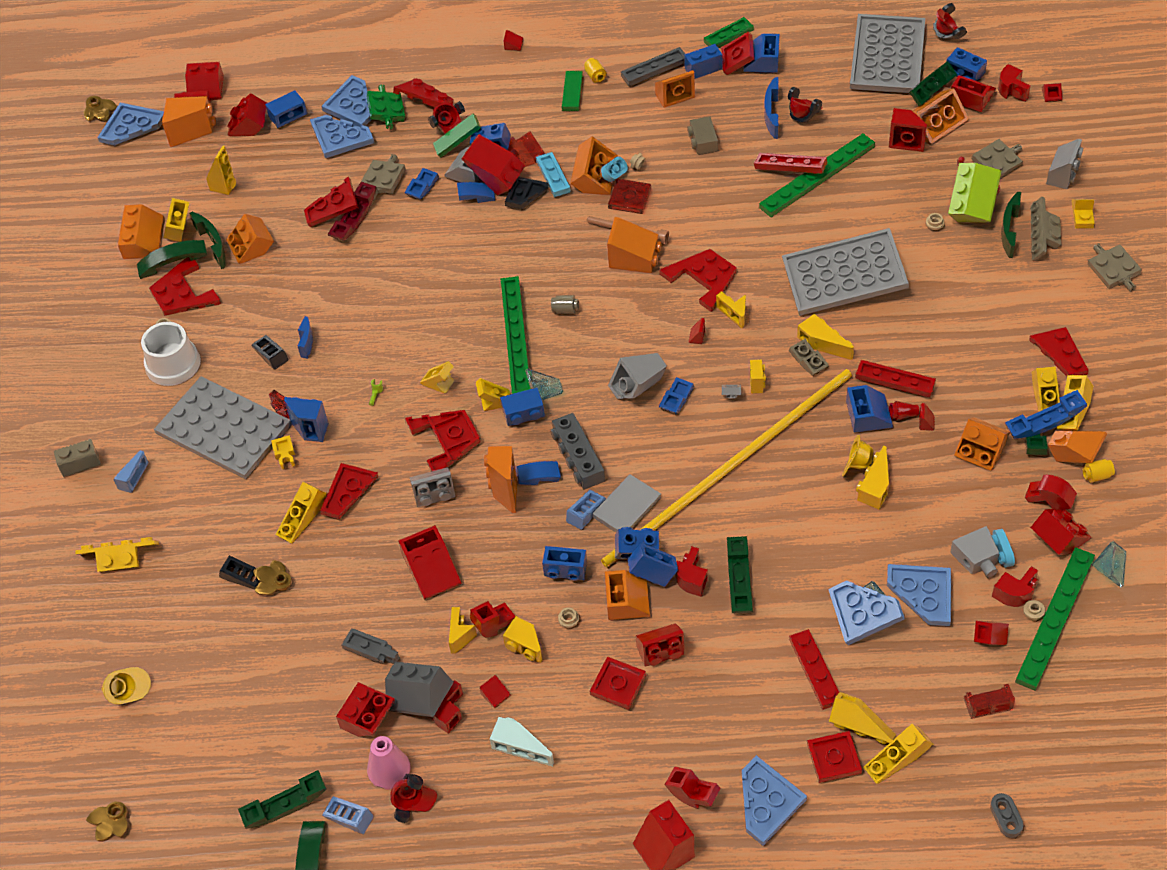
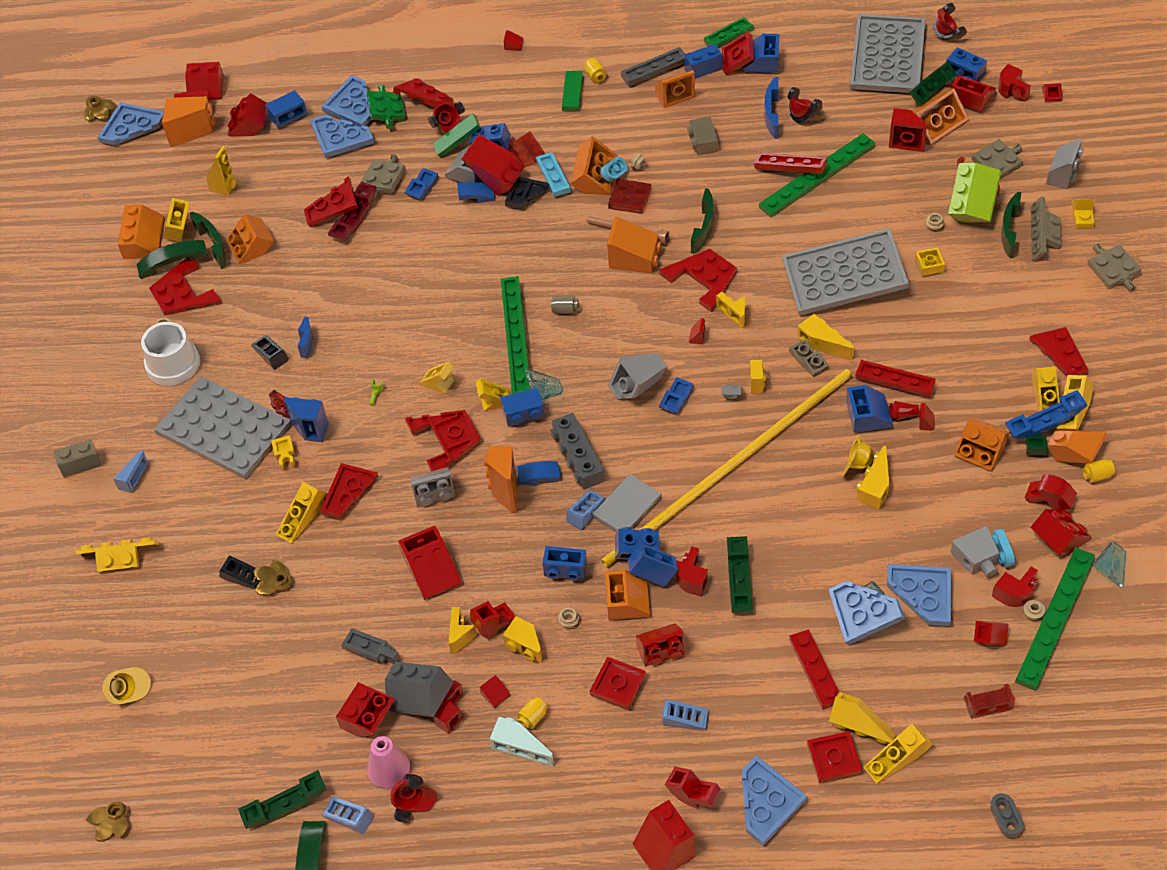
(532, 713): none -> yellow brick
(675, 721): none -> medium blue slope
(701, 235): none -> dark green slope
(929, 261): none -> yellow piece

